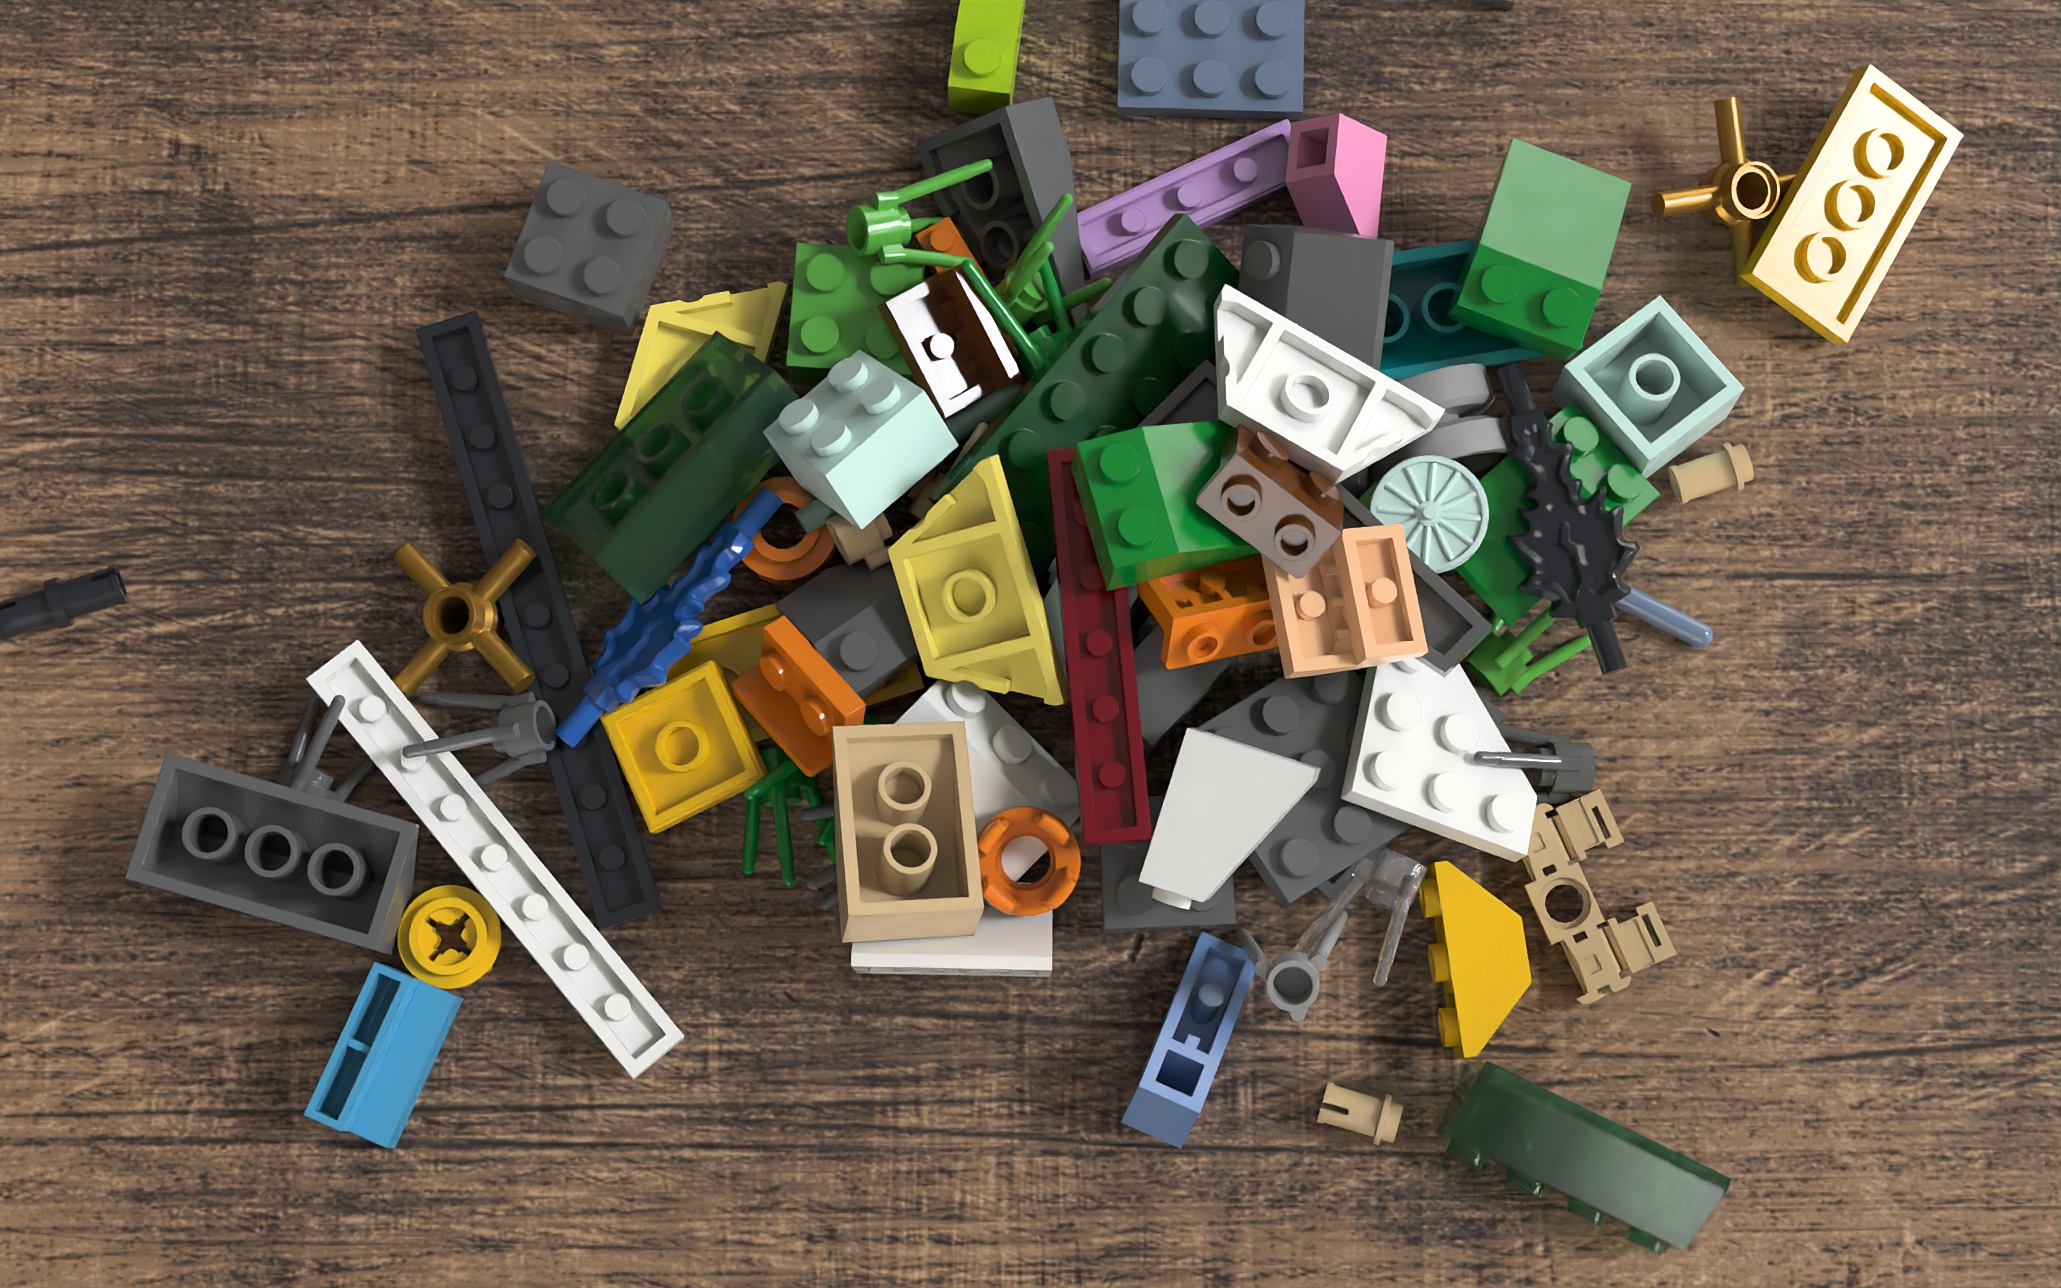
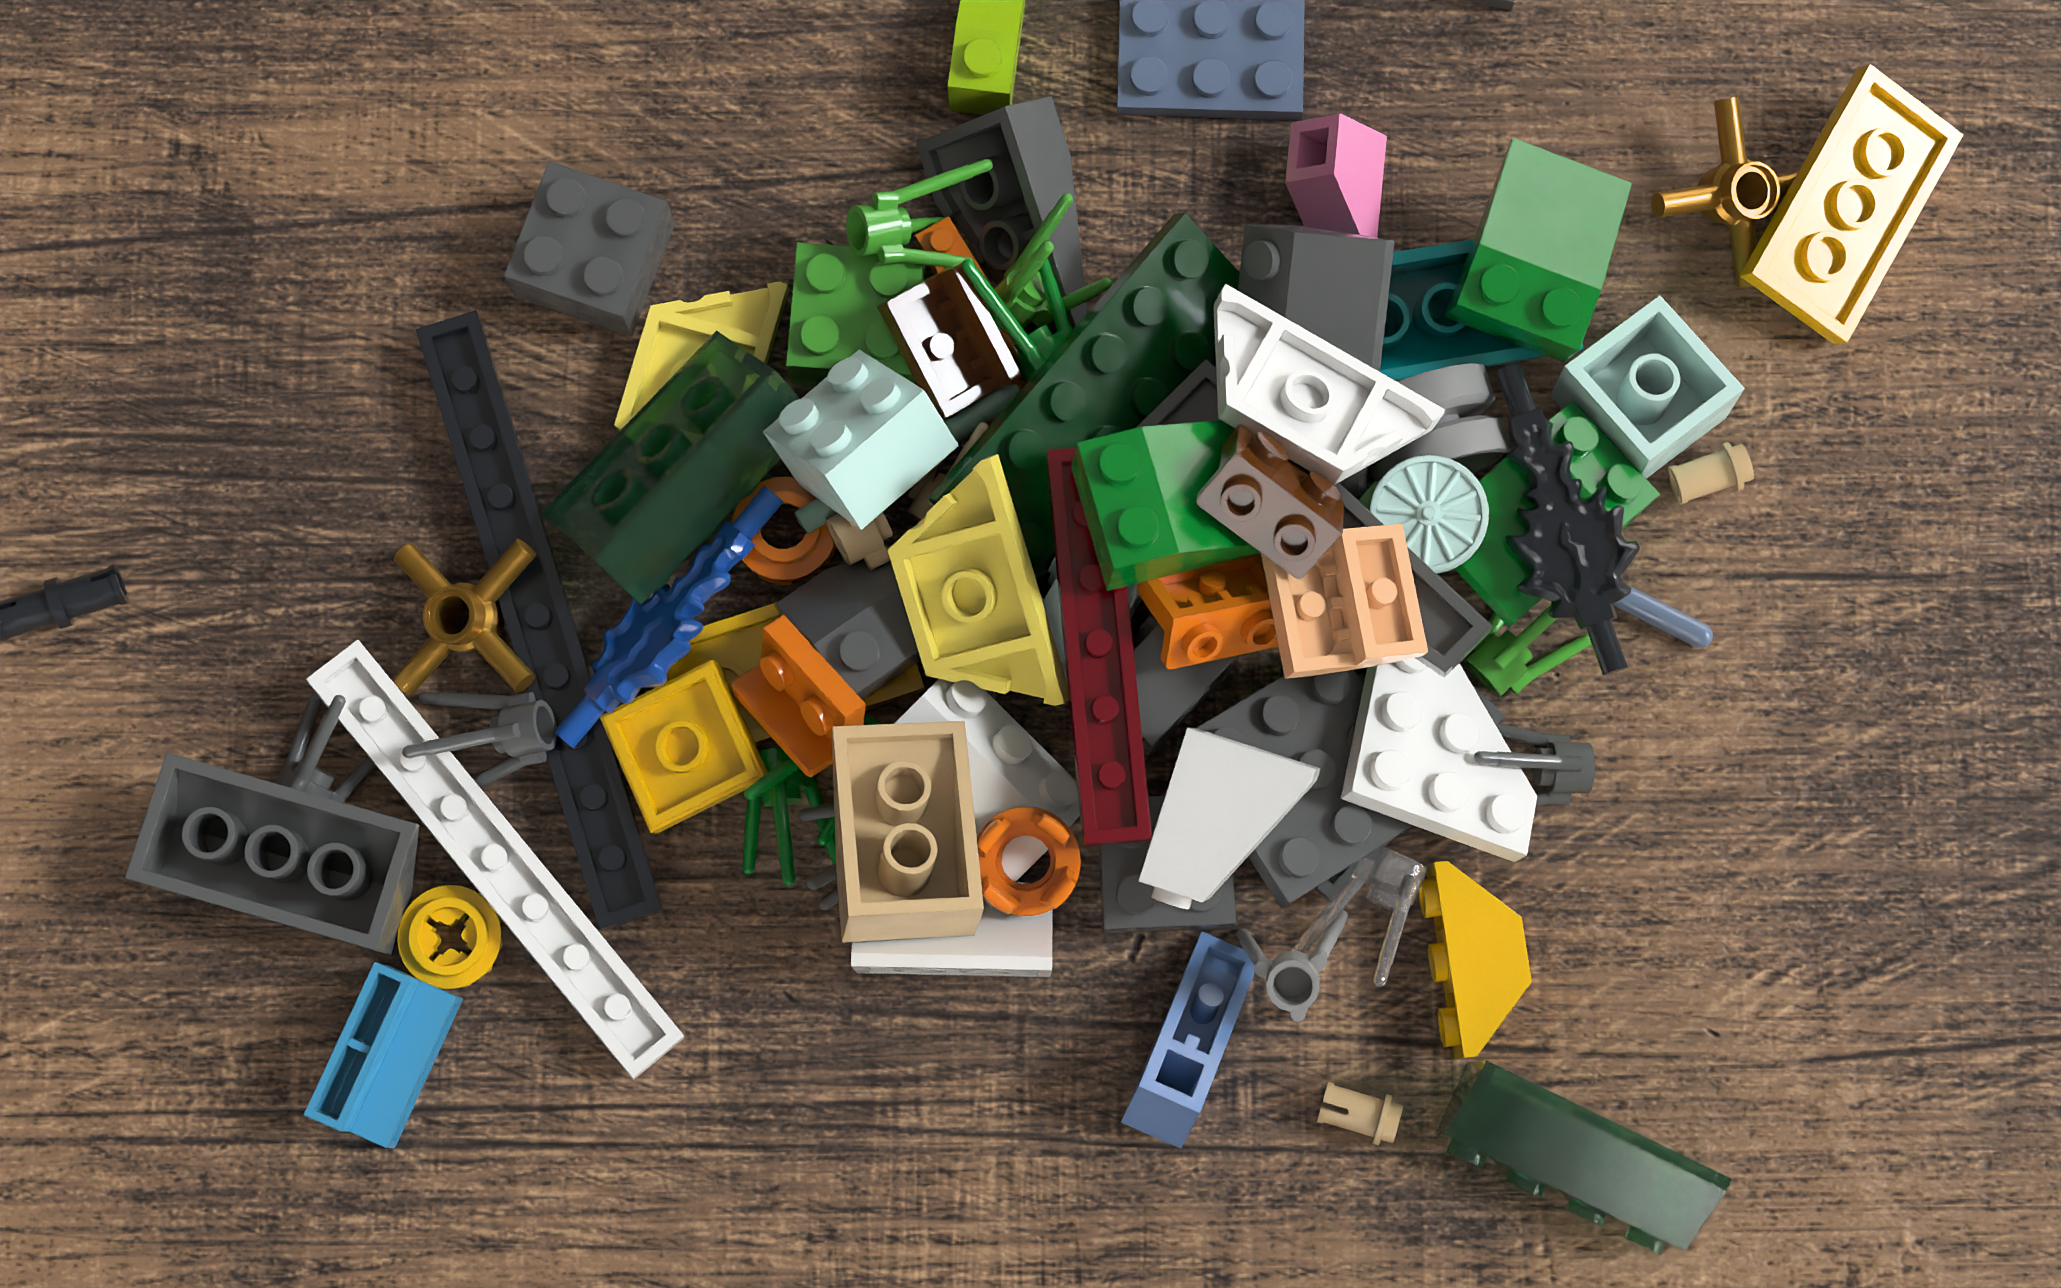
(1203, 189): lavender tile -> none
(1604, 950): tan piece -> none

